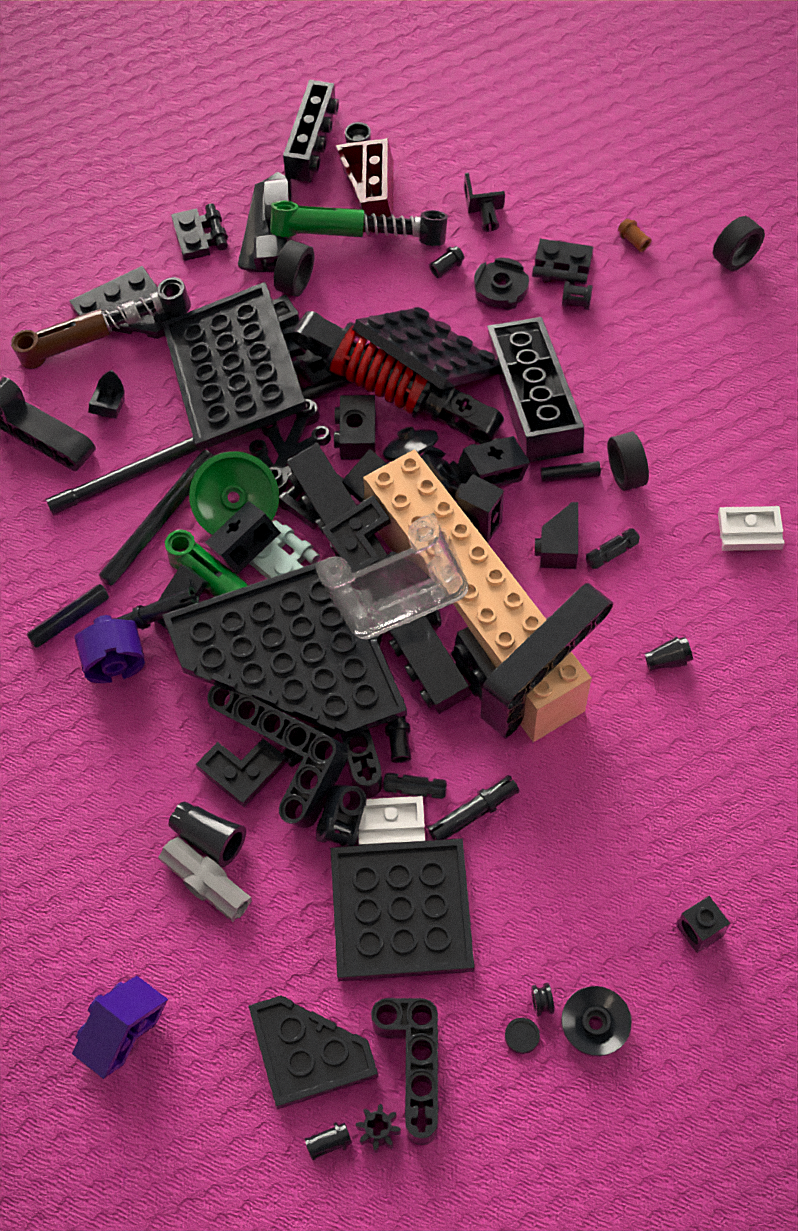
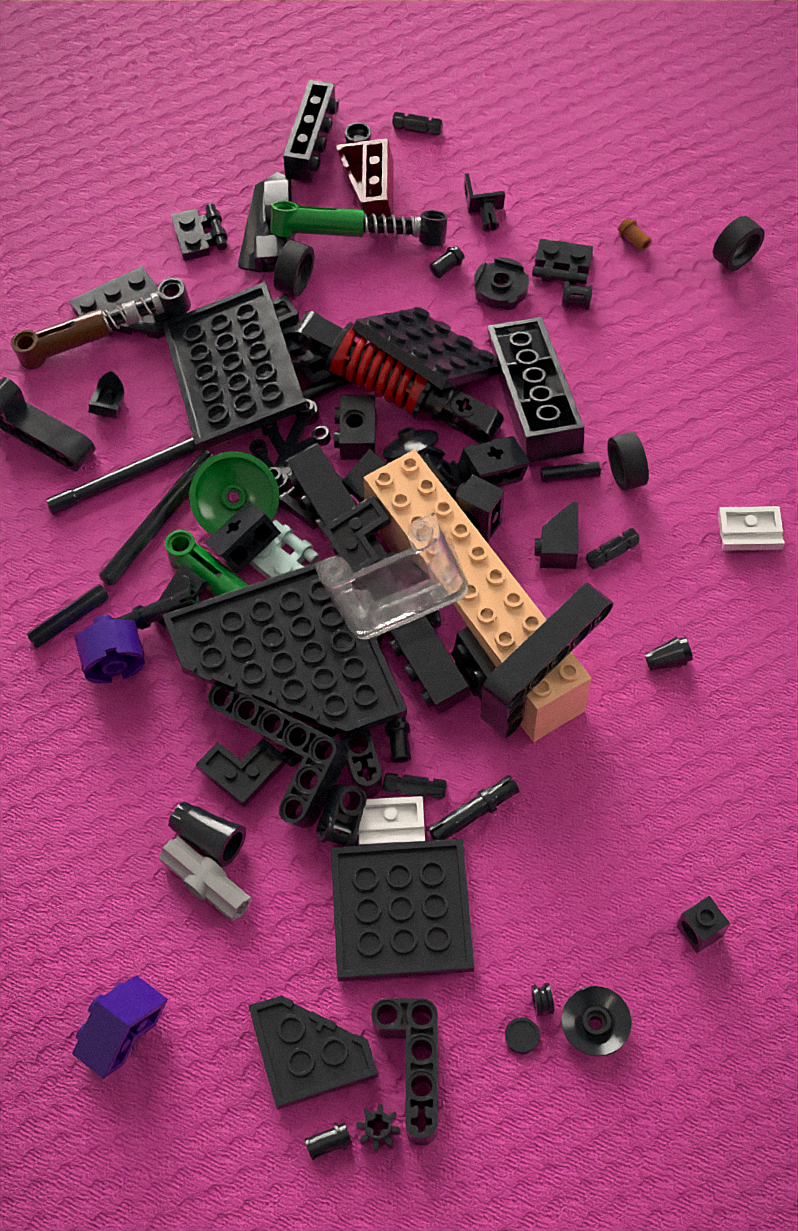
(417, 122): none -> black axle

